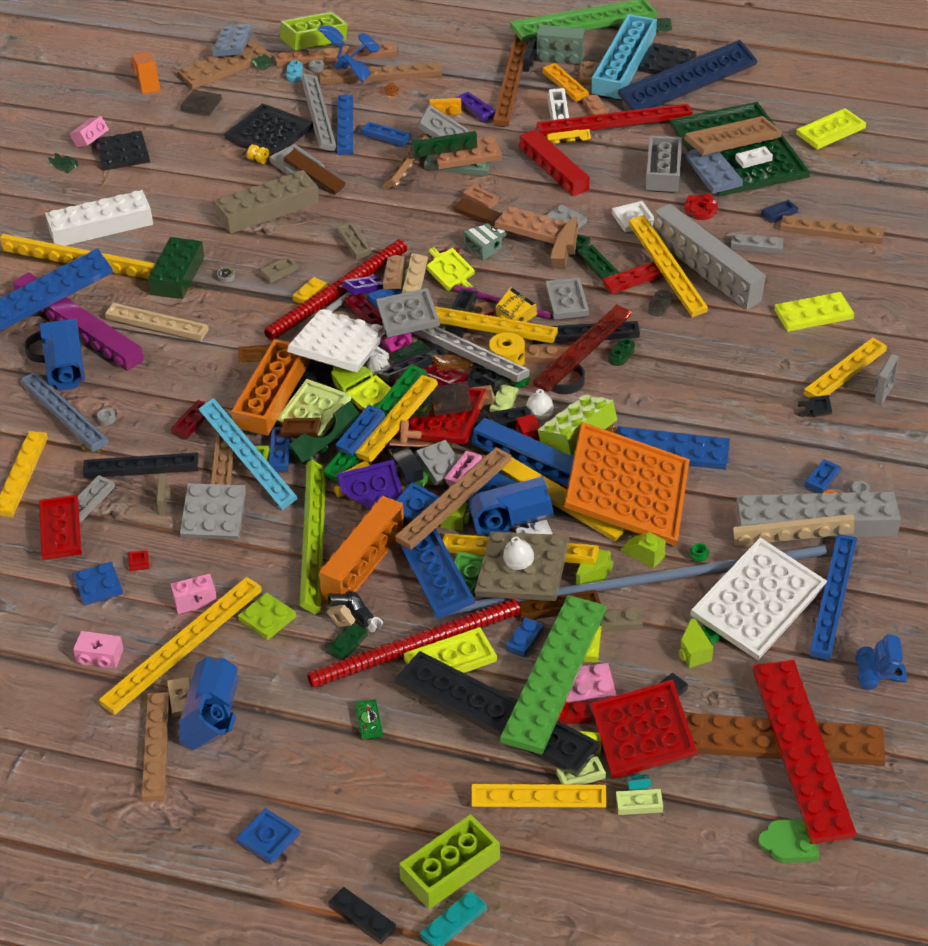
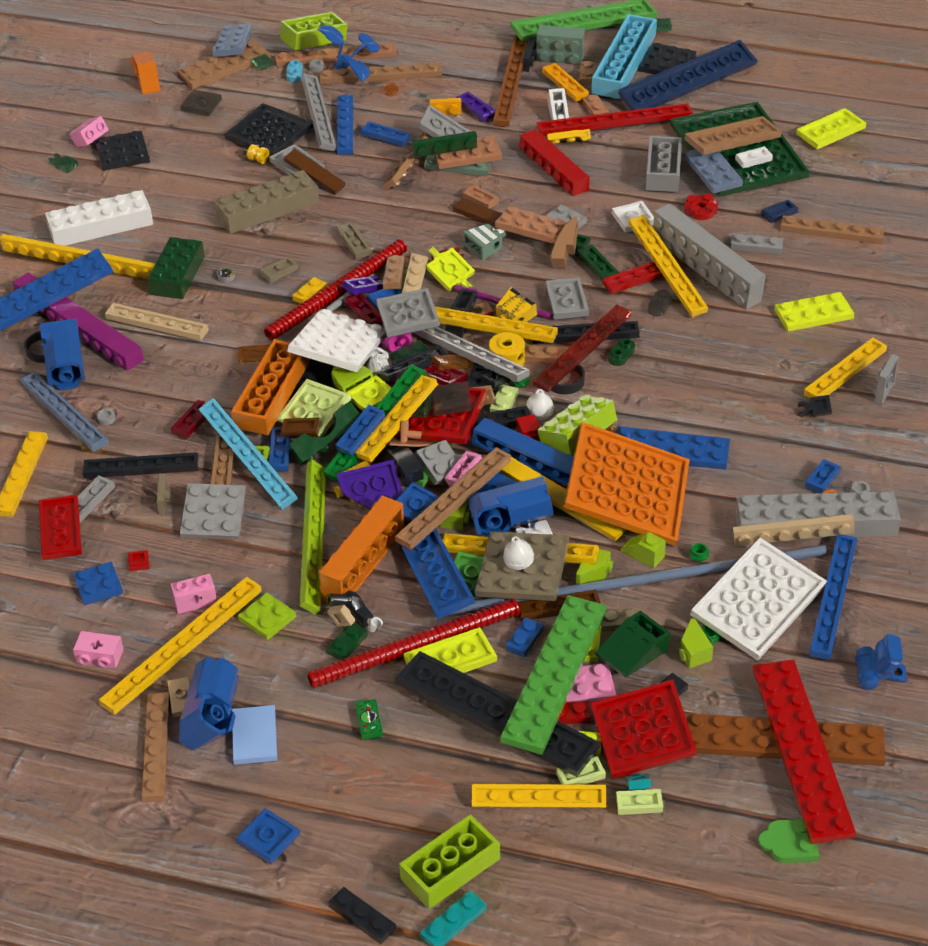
(254, 735): none -> light blue tile
(634, 644): none -> dark green slope

